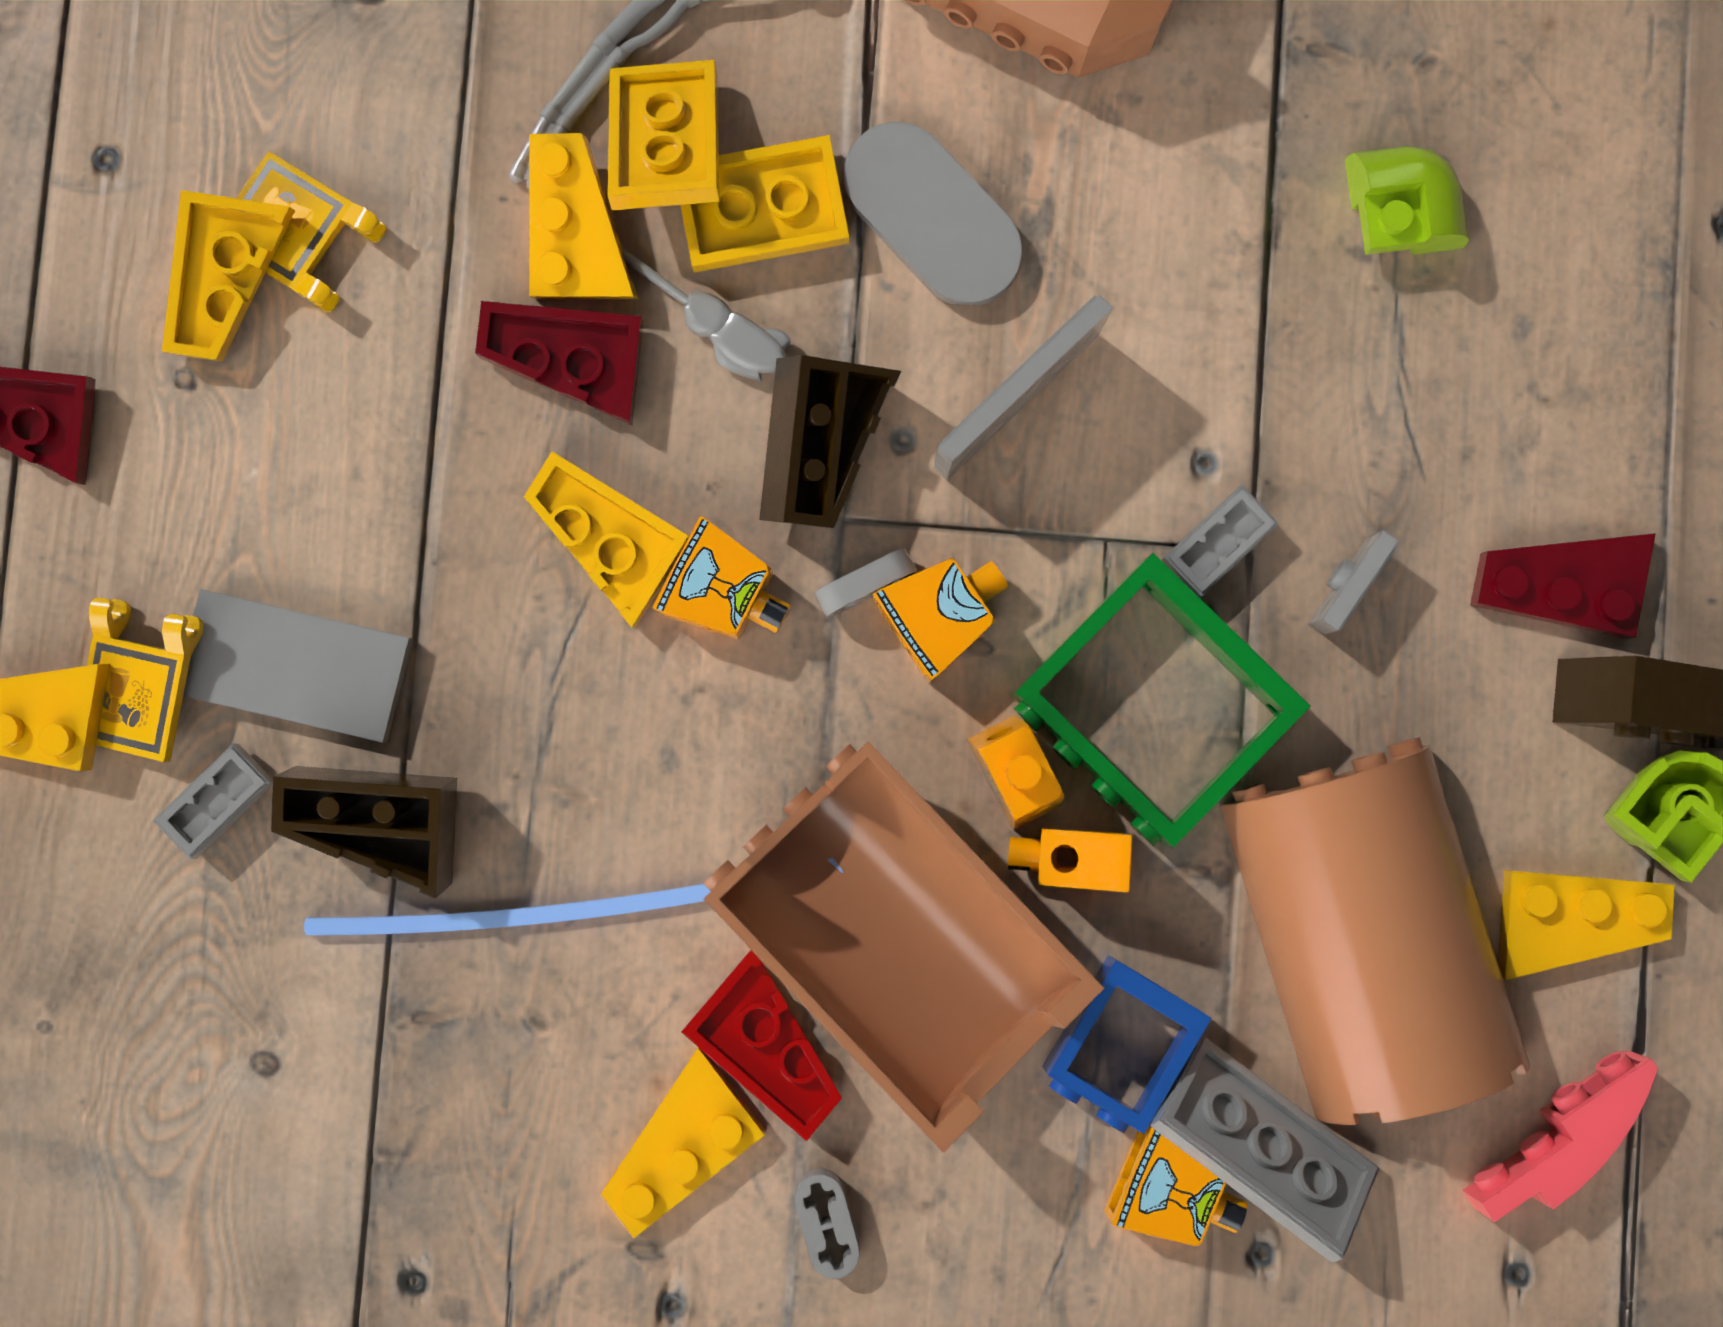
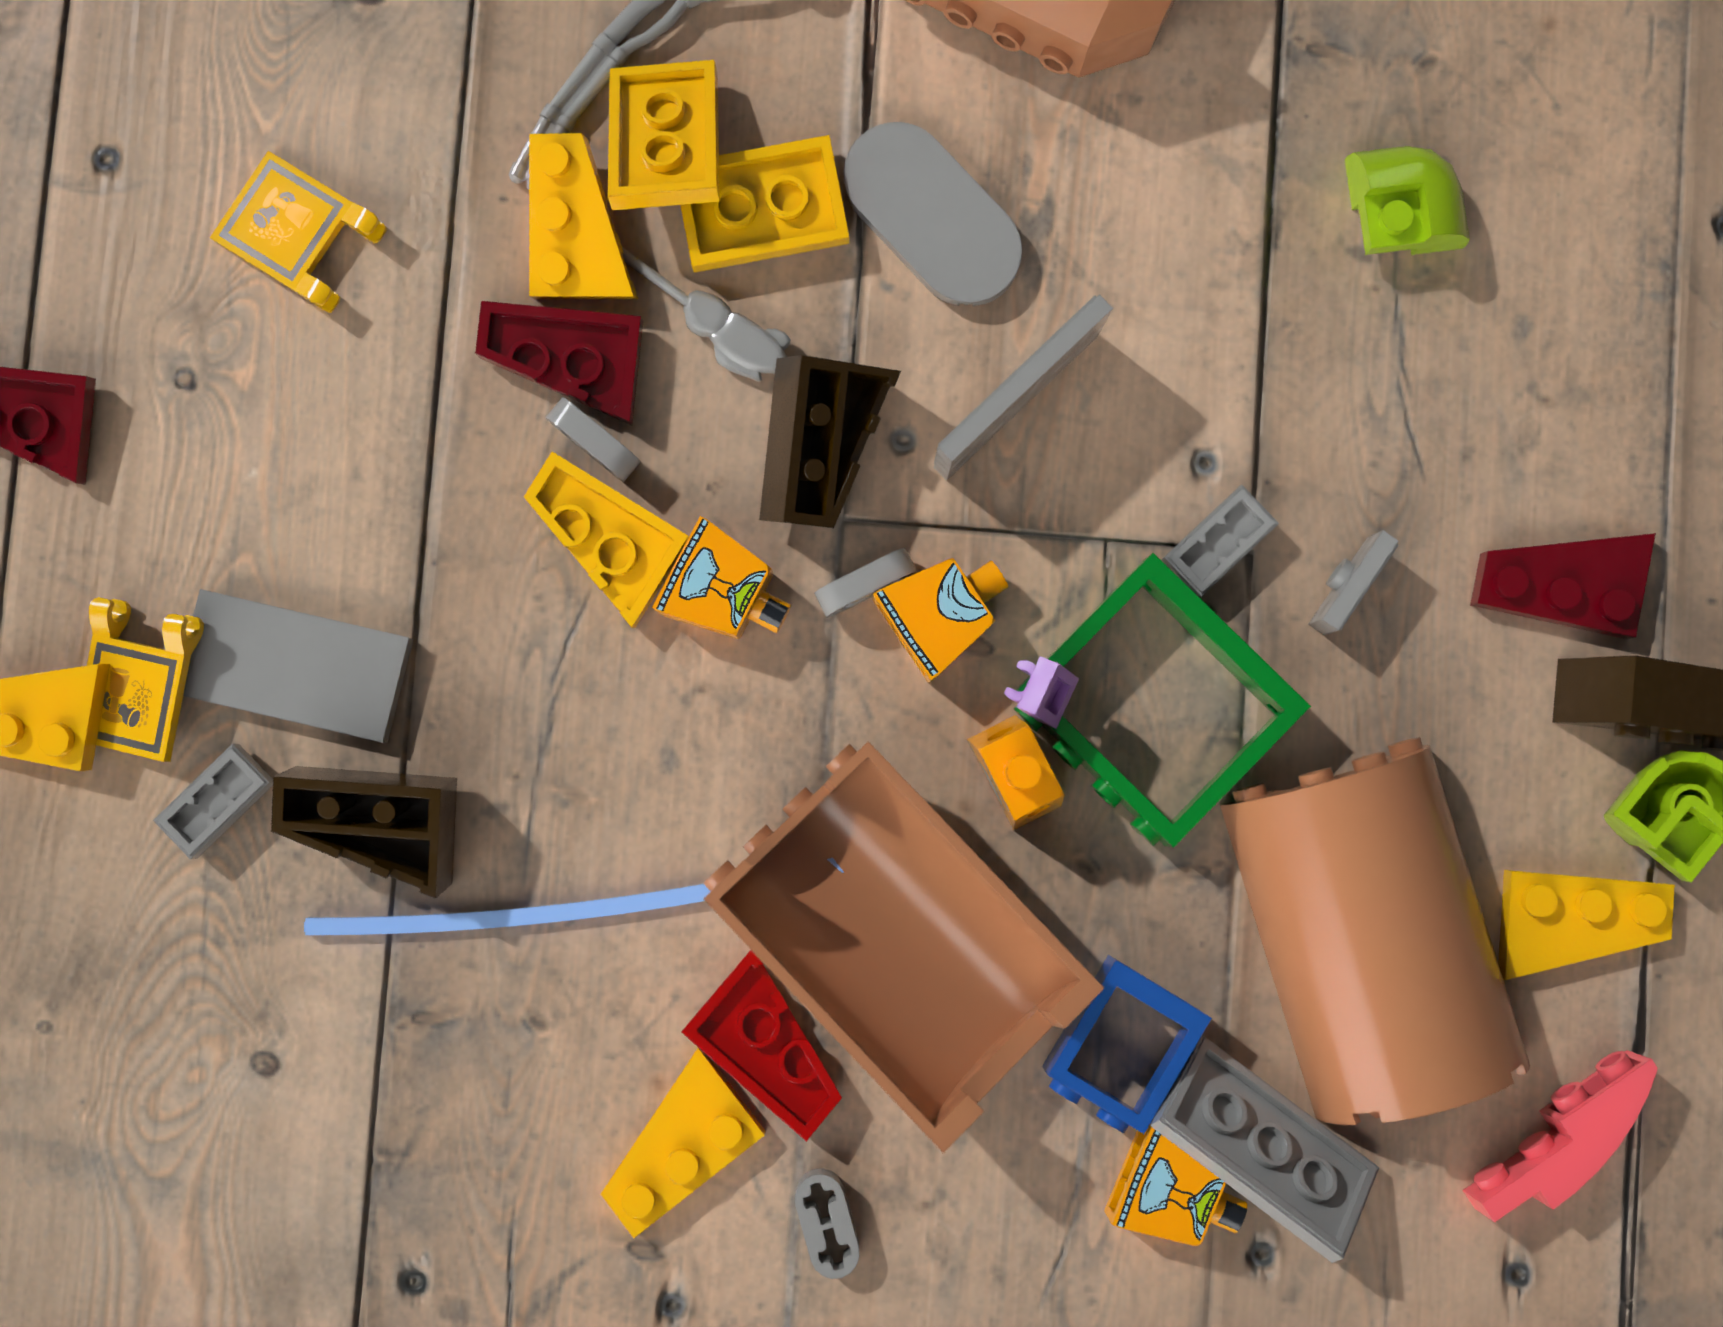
(217, 268): yellow wing -> none
(593, 439): none -> light grey beam
(1045, 692): none -> medium lavender tile
(1101, 865): light orange torso -> none

